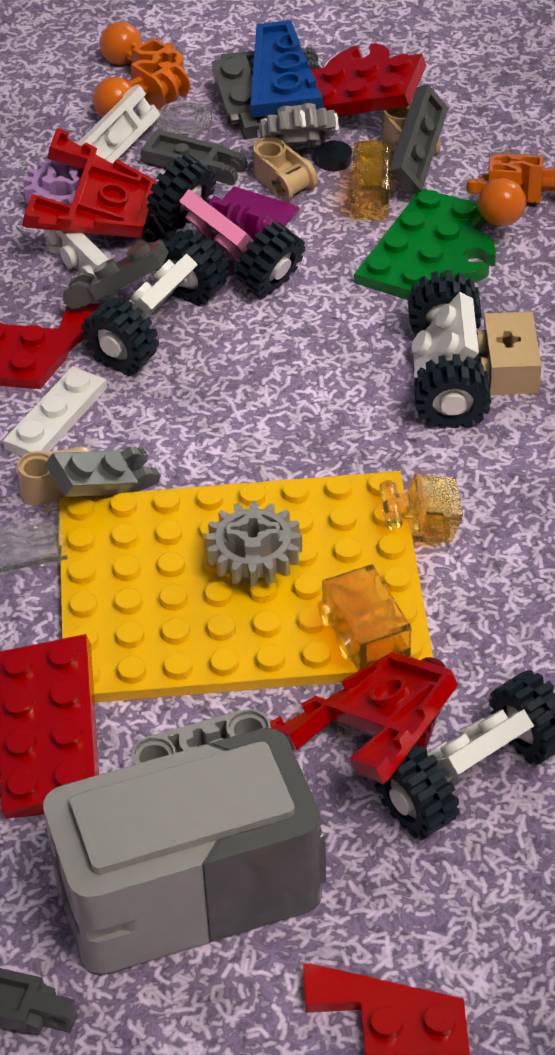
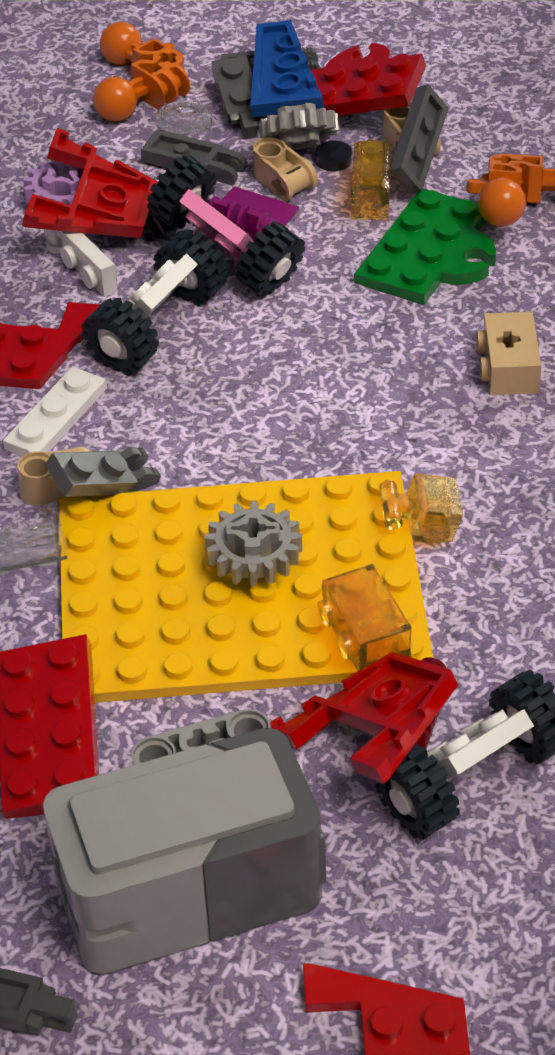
(114, 275): dark grey hinge -> none
(122, 125): white plate -> none
(445, 378): plate -> none

